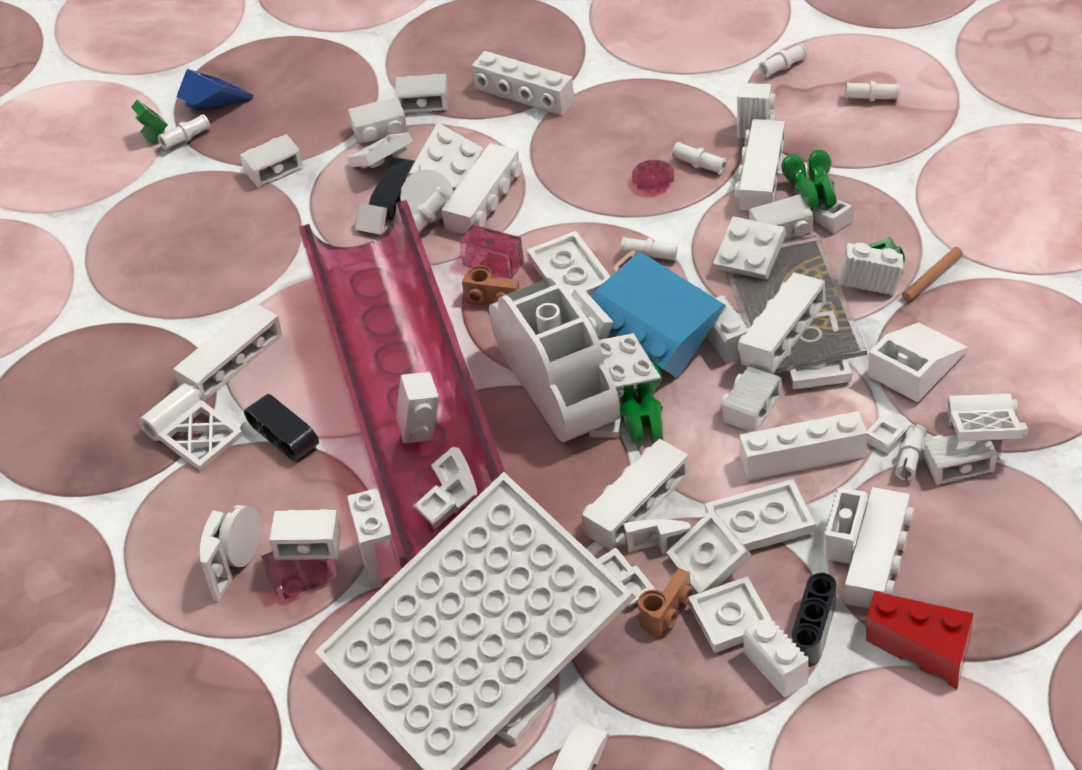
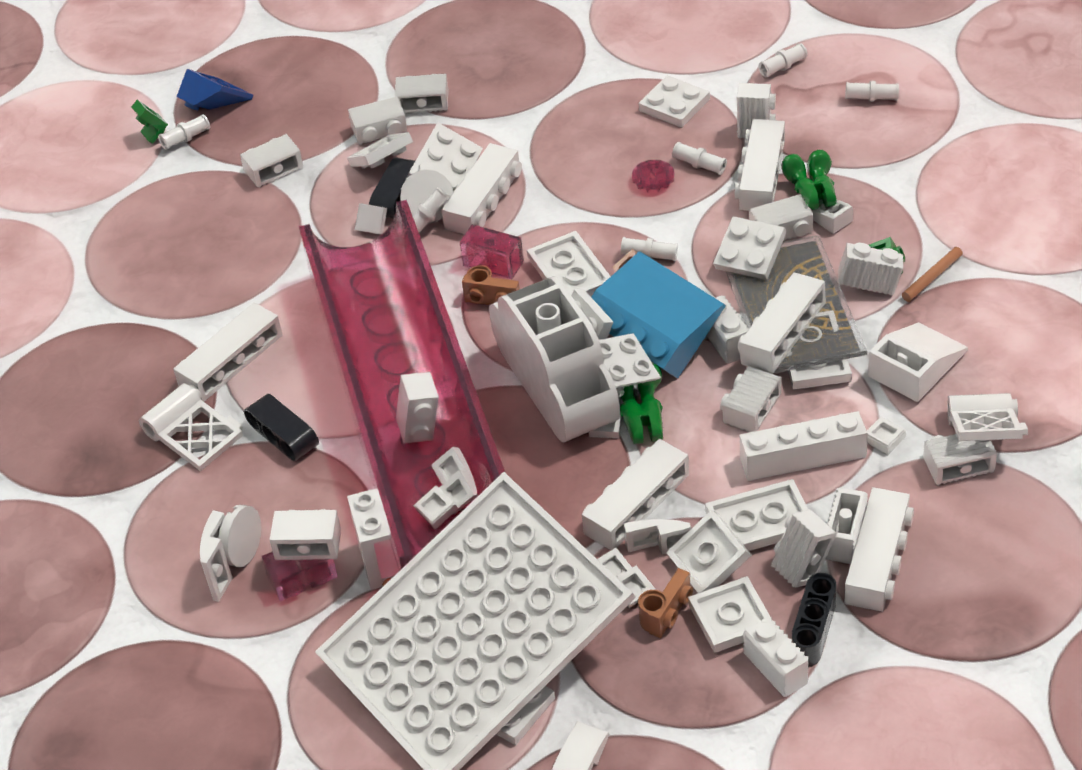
(523, 83): white brick -> none
(674, 101): none -> white plate
(802, 547): none -> white brick
(910, 452): white pin -> none
(922, 633): red wedge -> none

